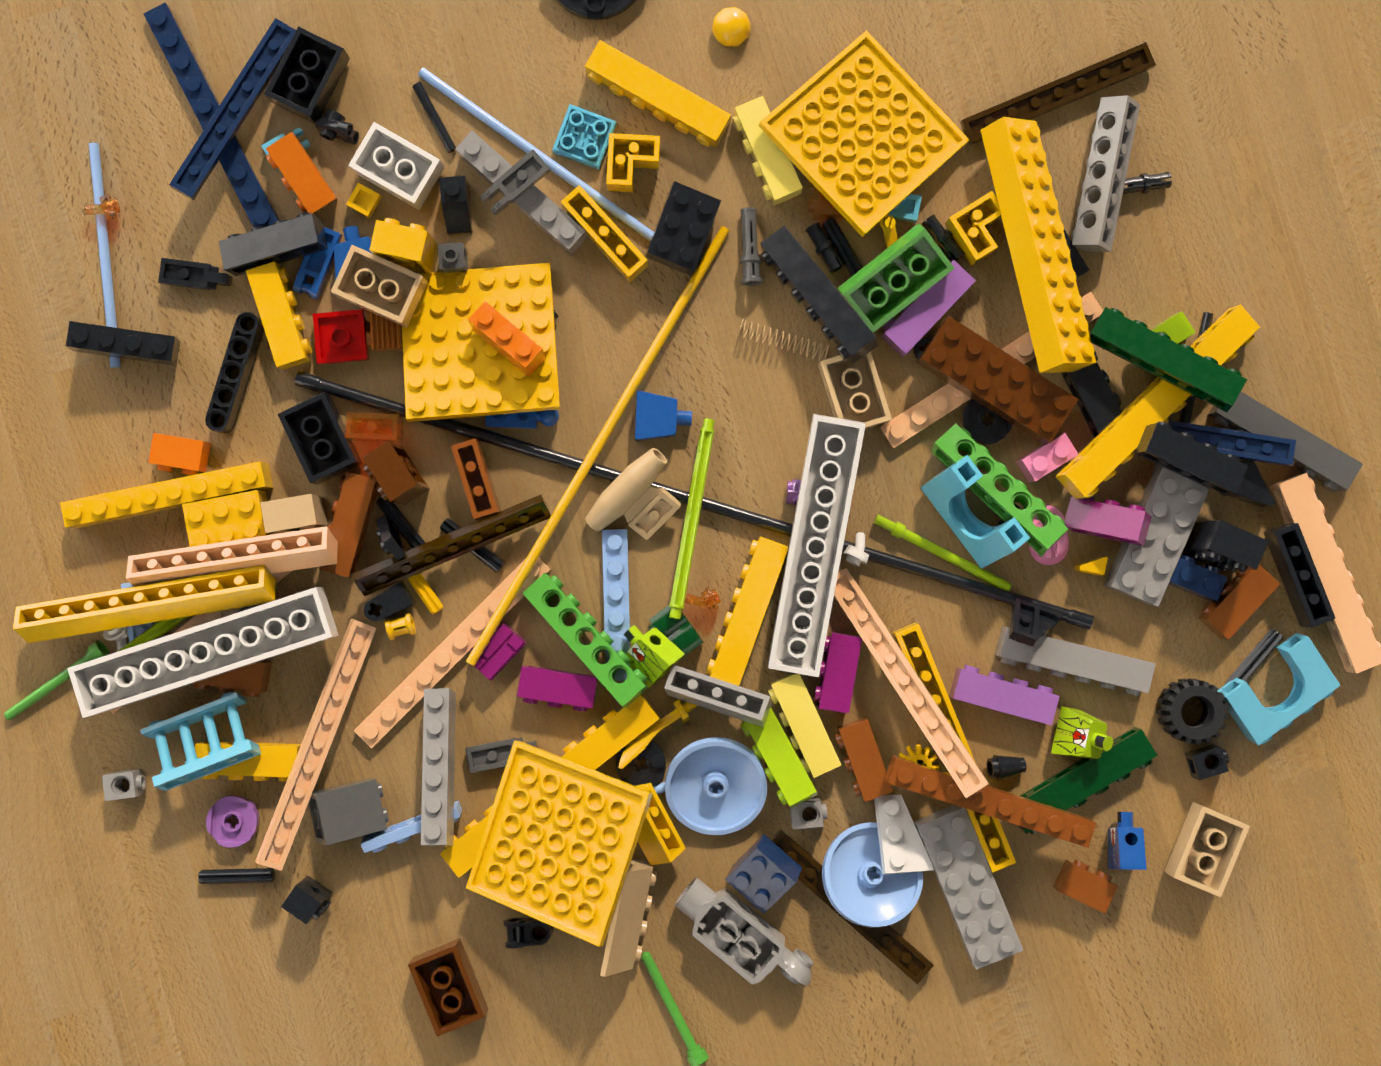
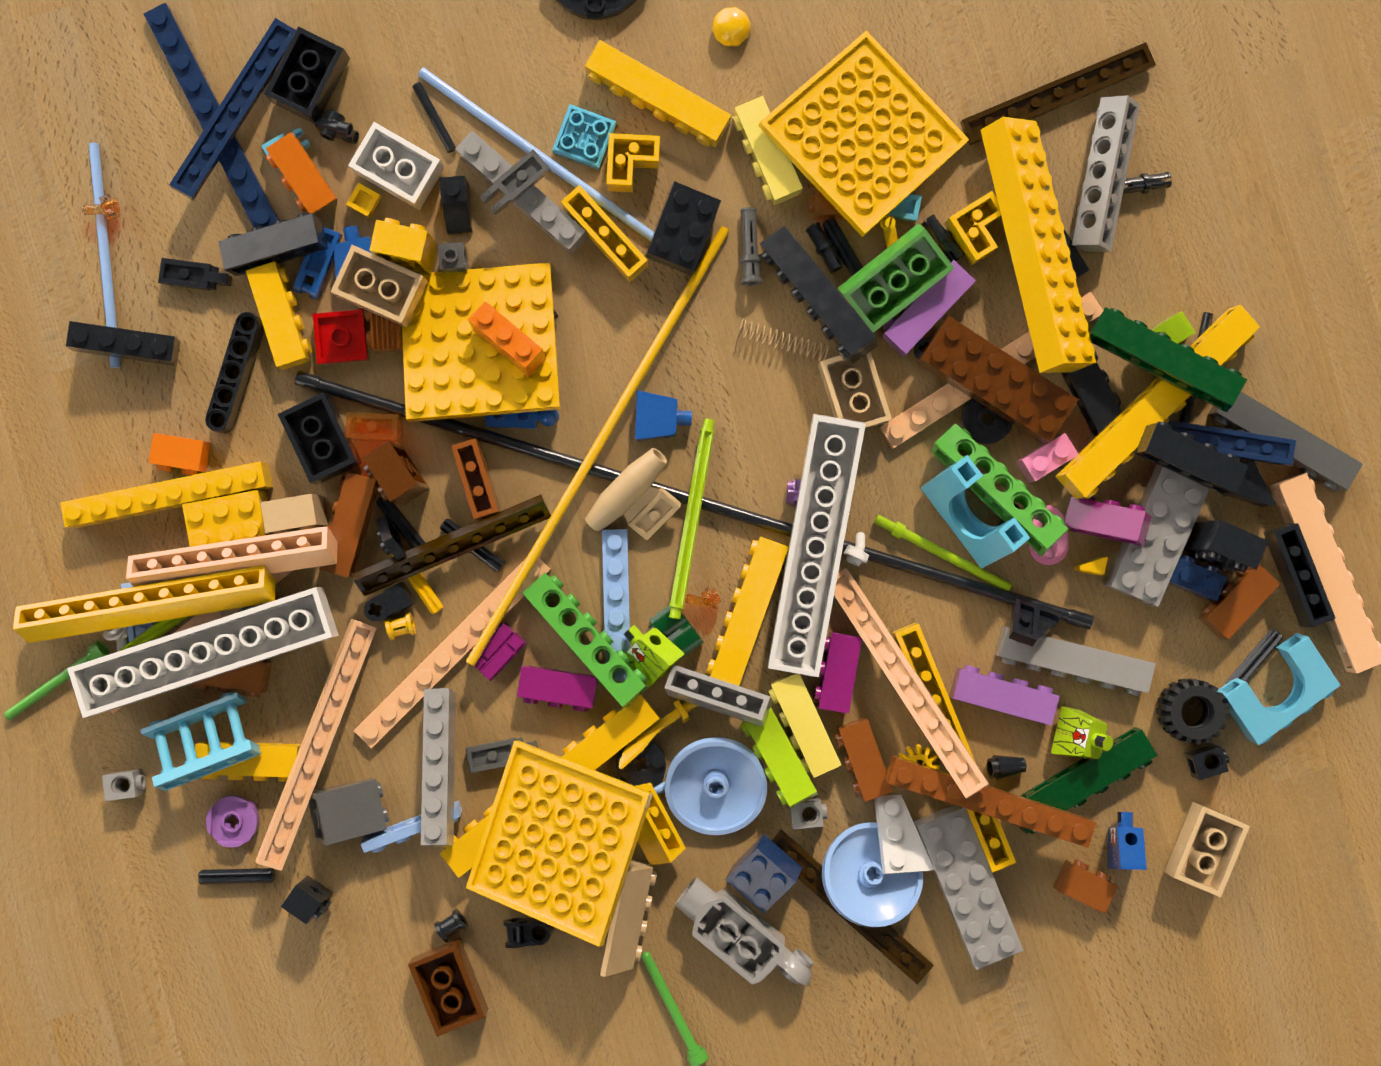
(451, 925): none -> black bush

